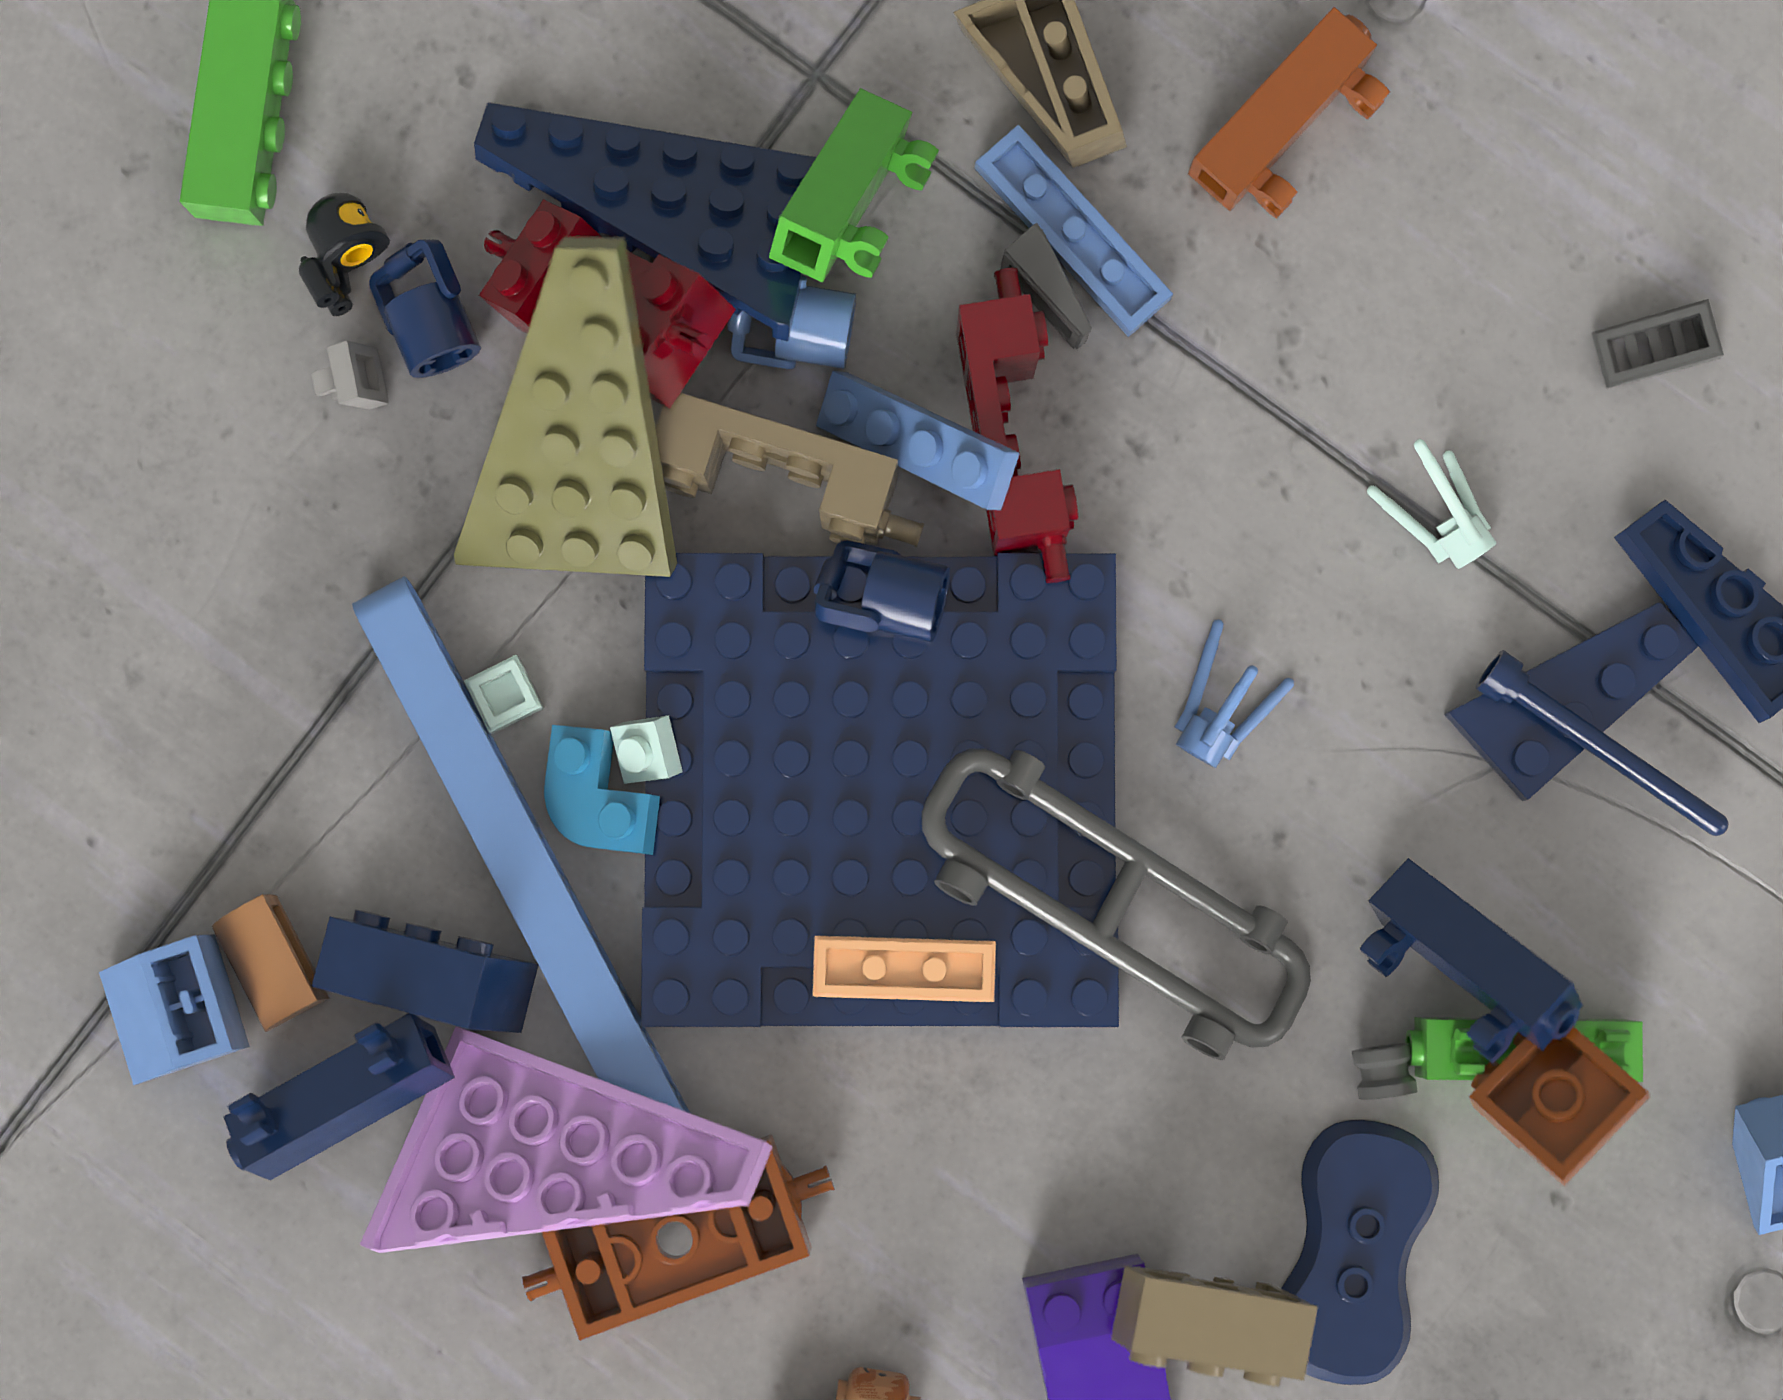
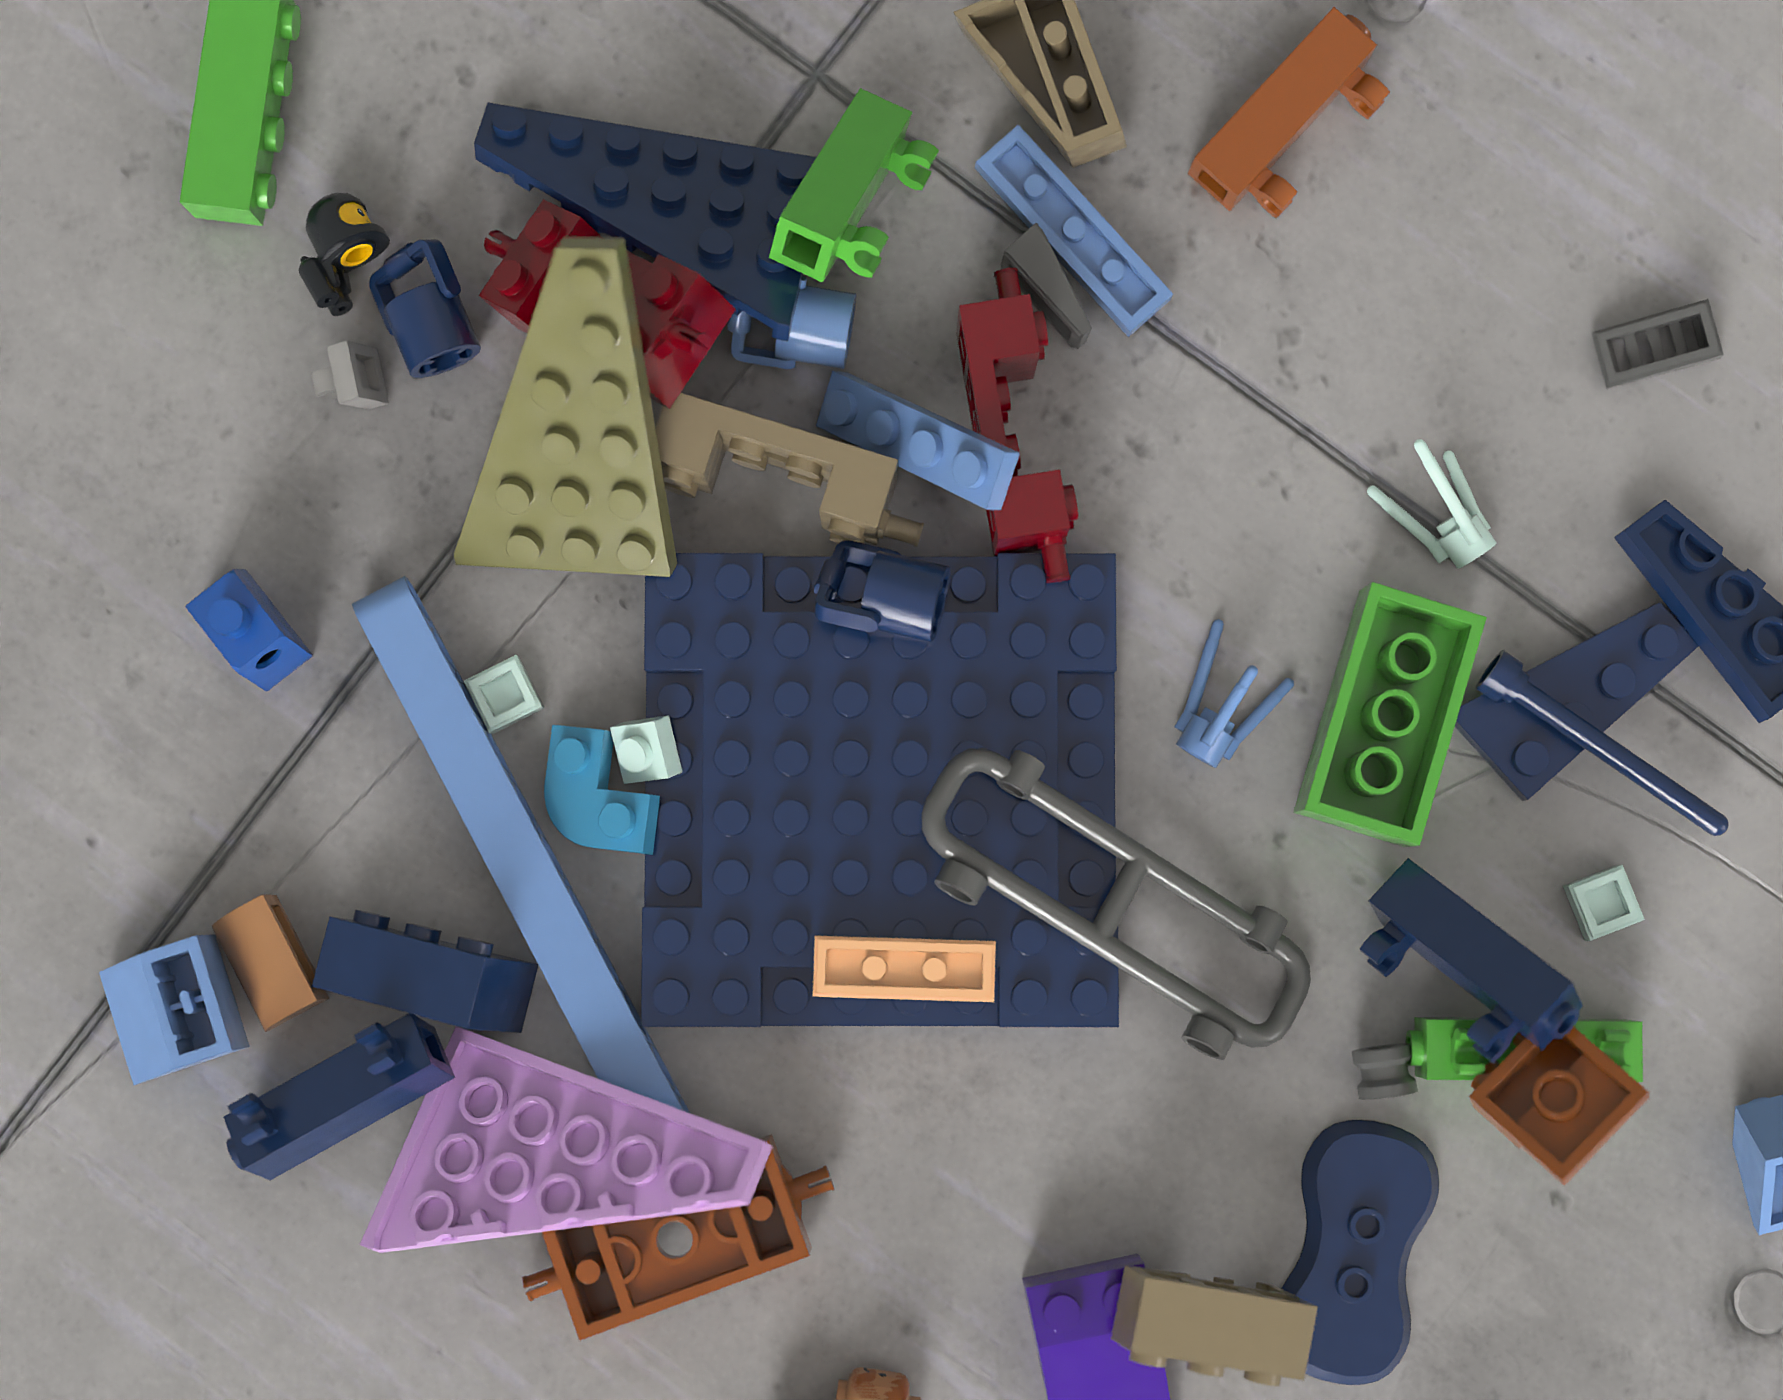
(246, 627): none -> blue torso
(1390, 715): none -> bright green brick
(1603, 902): none -> light aqua tile

